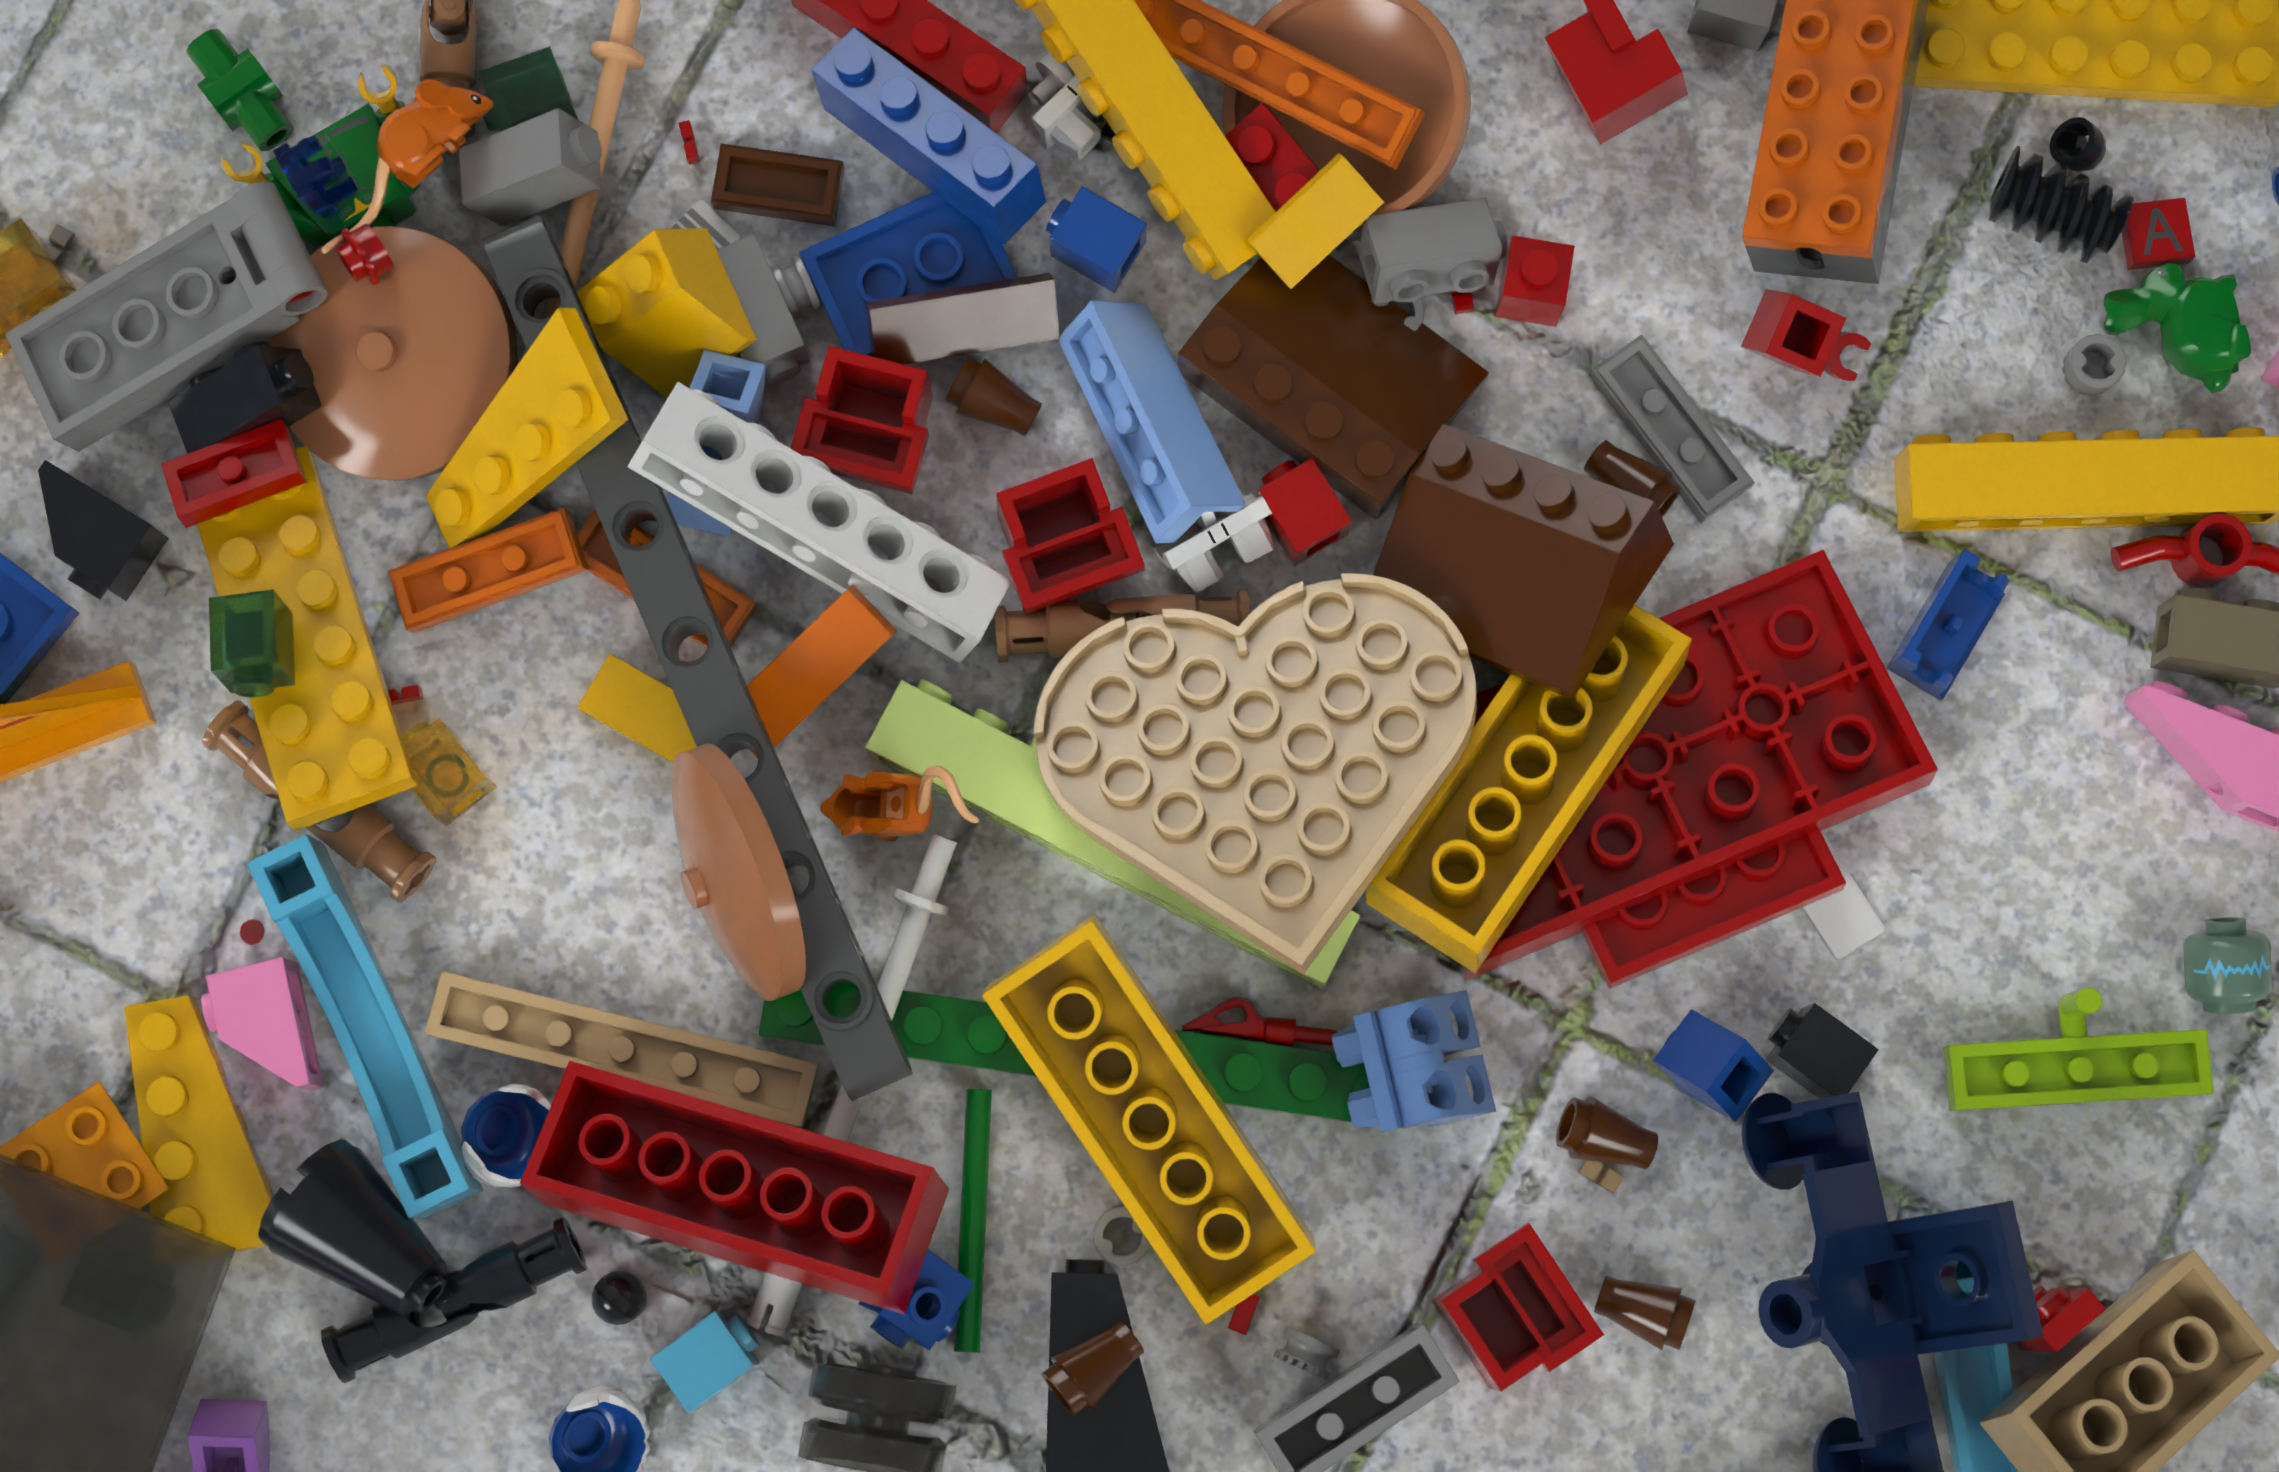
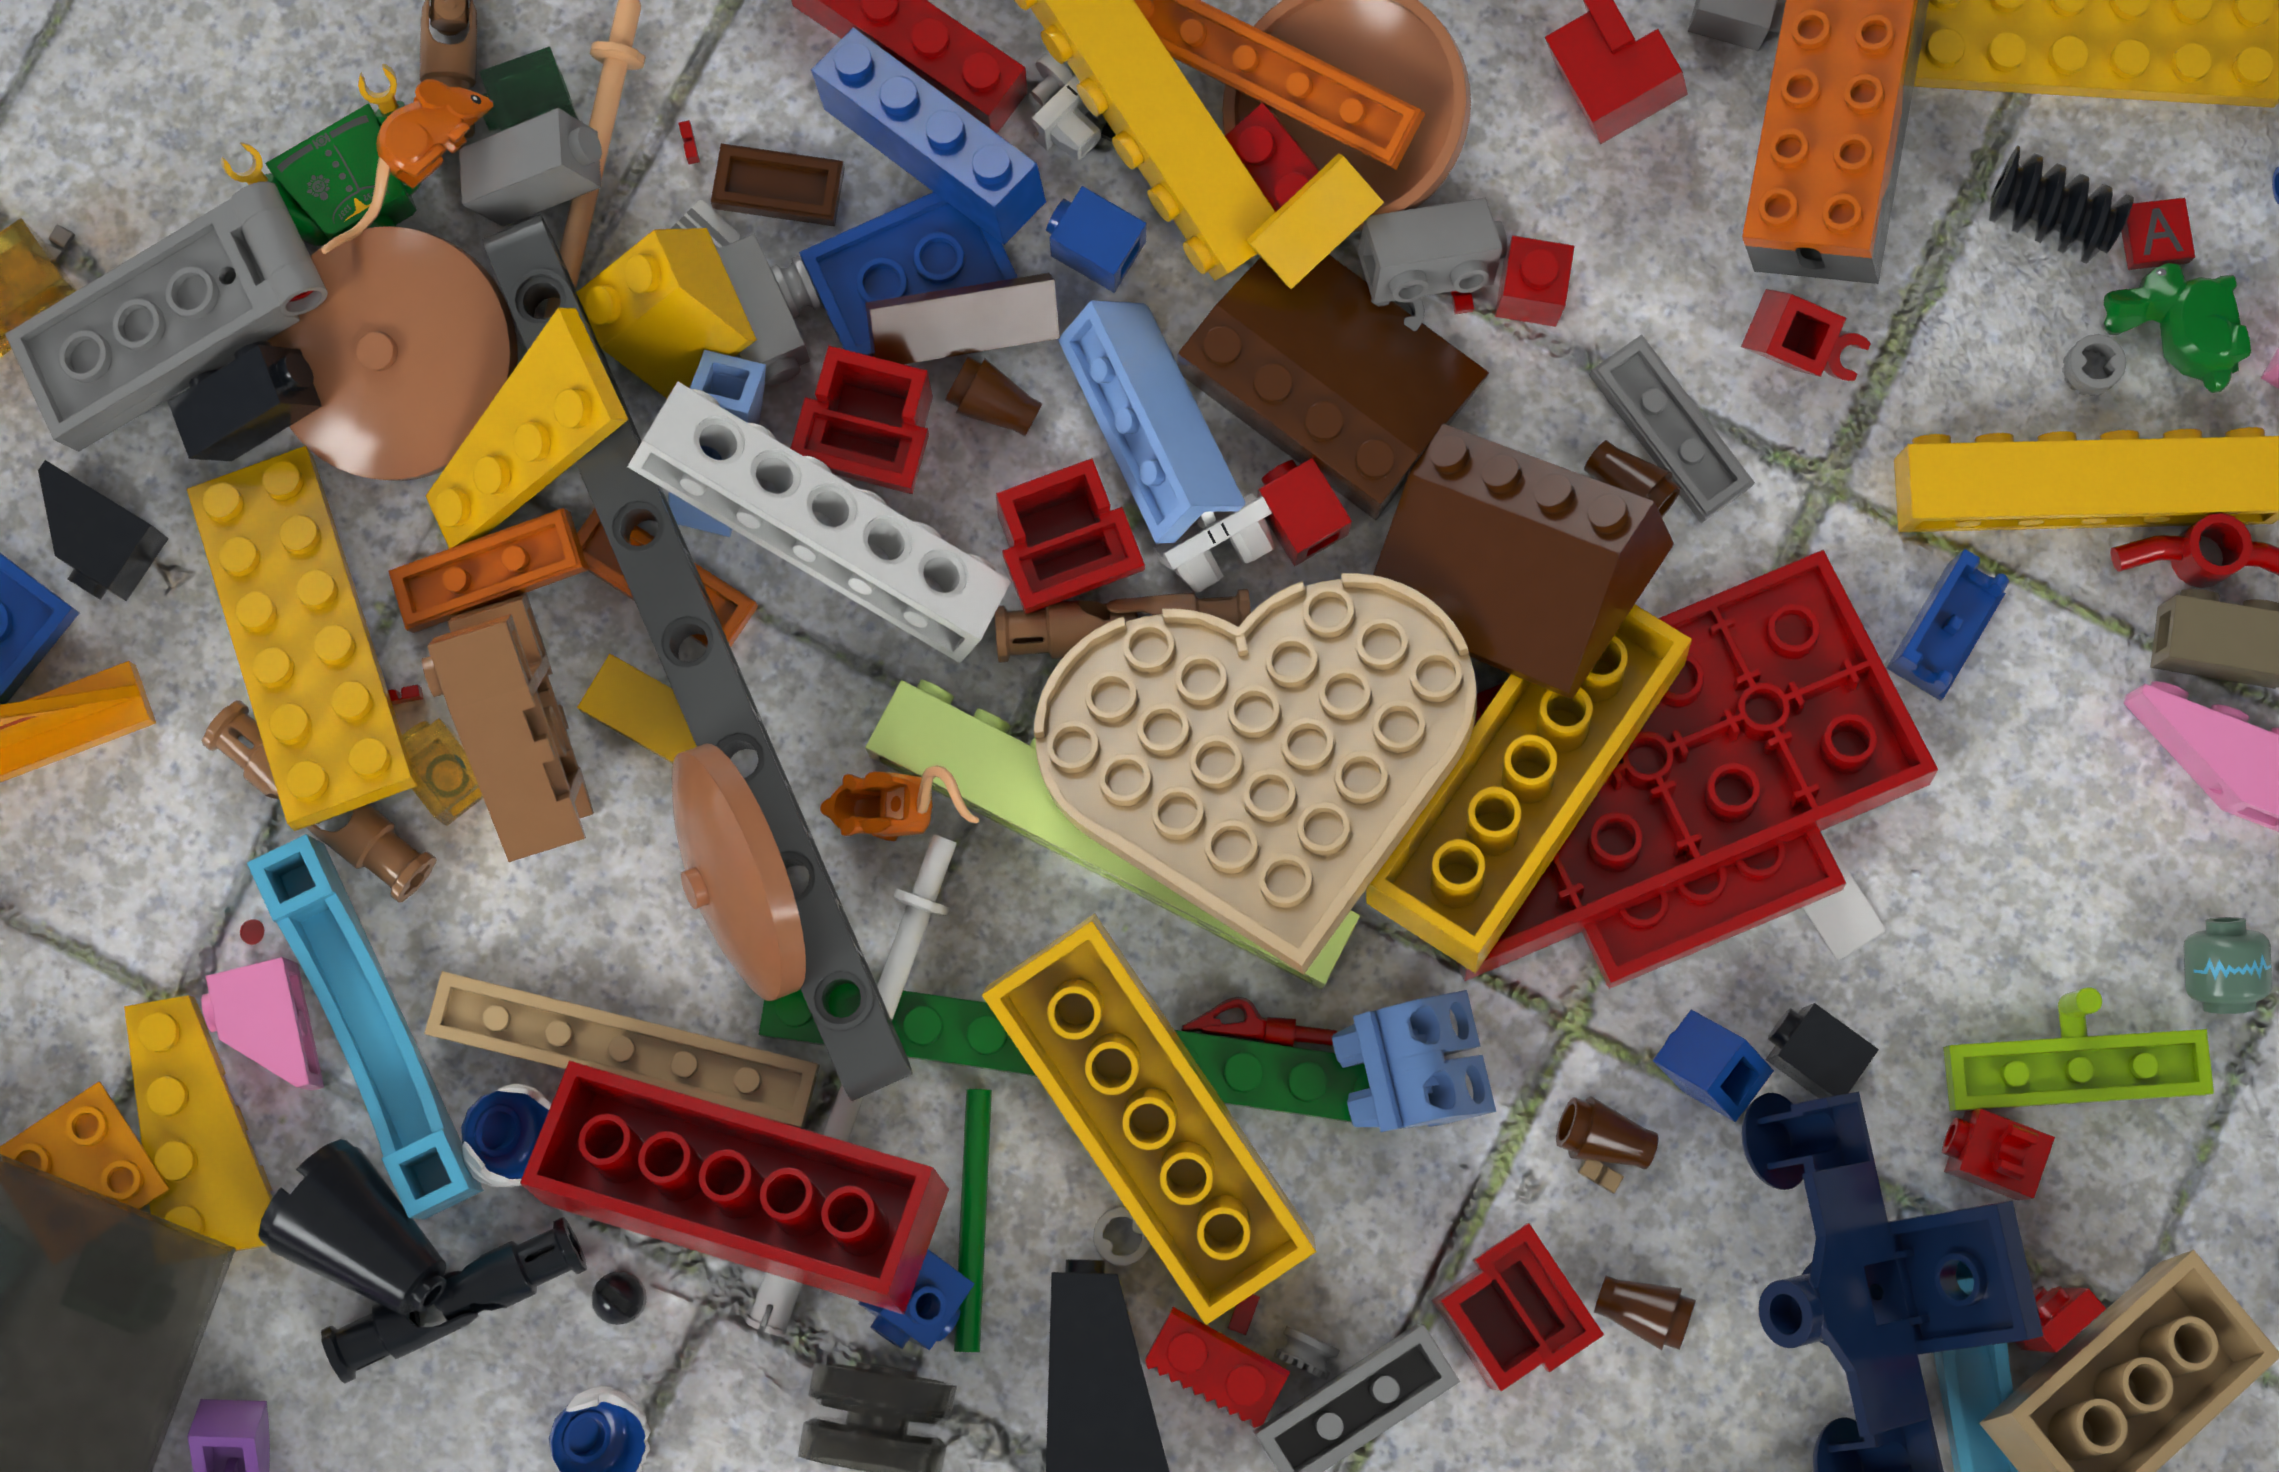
(233, 473): red plate -> none
(240, 89): green axle -> none
(251, 642): clear green brick -> none
(309, 177): clear blue piece -> none
(364, 254): red plate -> none
(511, 725): none -> medium nougat wedge
(707, 1359): medium azure brick -> none
(818, 662): orange tile -> none
(1091, 1368): reddish brown cone -> none
(1216, 1367): none -> red brick
(1997, 1153): none -> red brick
(2071, 148): black hinge -> none

